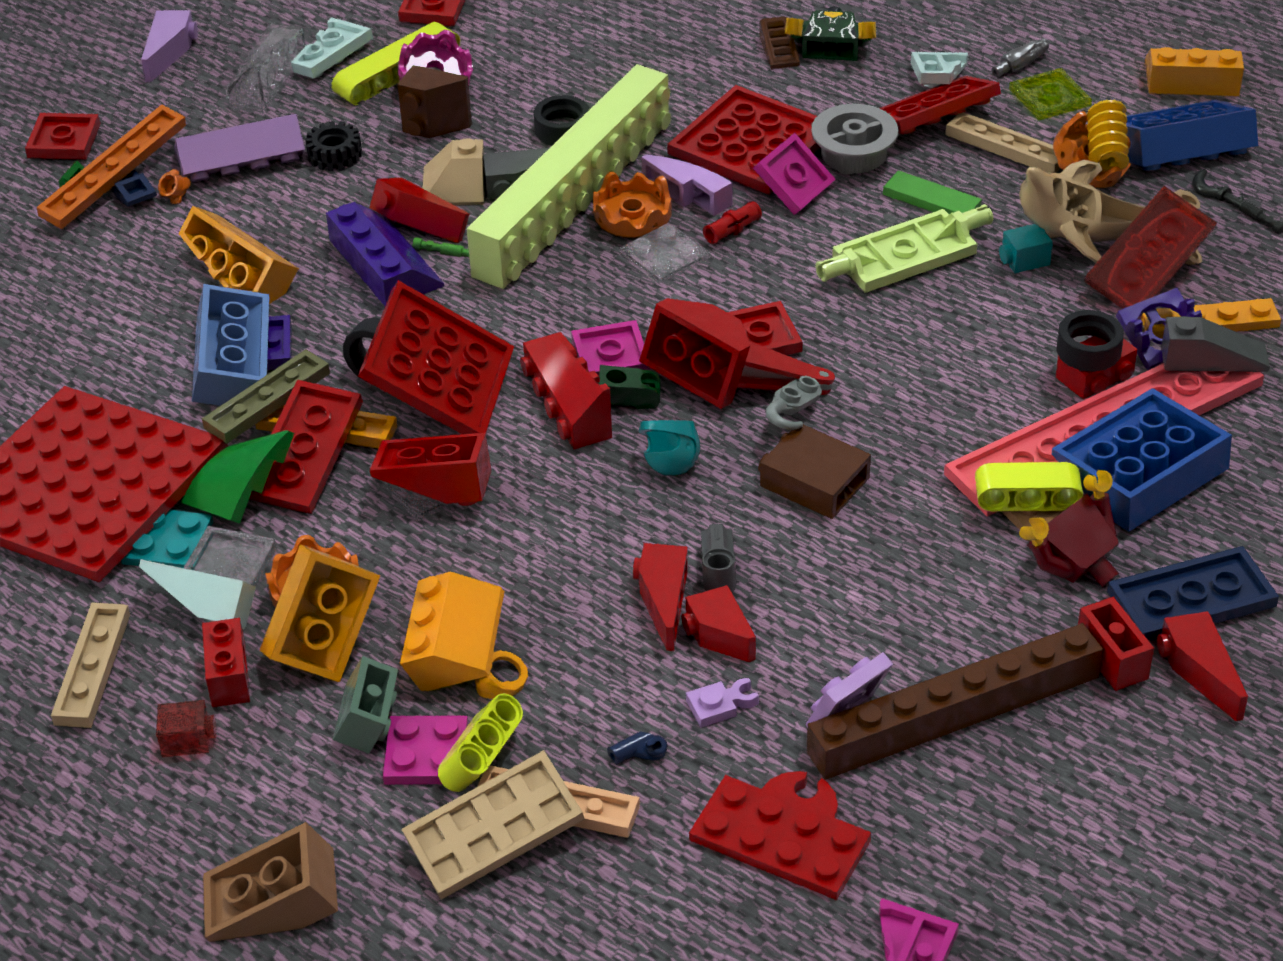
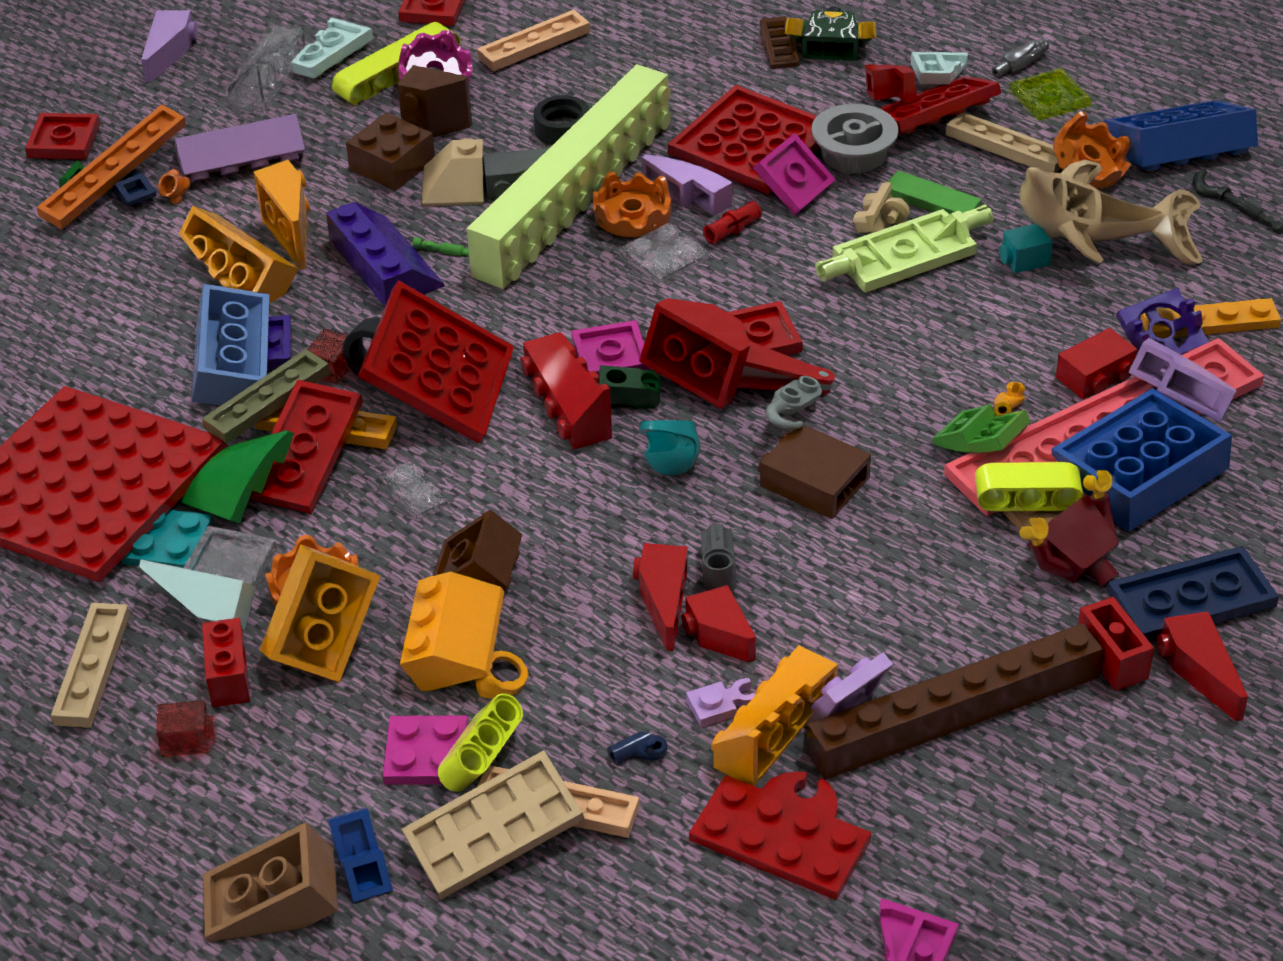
(284, 208): none -> light orange slope
(330, 349): none -> clear red brick
(333, 146): black tyre -> none
(359, 854): none -> blue slope
(366, 705): sand green brick -> none
(390, 151): none -> reddish brown brick
(418, 208): red slope -> none
(437, 466): red slope -> none
(482, 551): none -> reddish brown slope
(533, 40): none -> light nougat plate
(772, 717): none -> light orange wedge
(880, 211): none -> tan hips
(891, 82): none -> red slope
(981, 430): none -> bright green slope
(1008, 400): none -> light orange arm
(1091, 324): black tyre -> none
(1108, 134): yellow piece -> none
(1150, 250): clear red tile -> none
(1182, 379): none -> lavender slope
(1194, 71): light orange slope -> none
(1206, 346): dark grey slope -> none

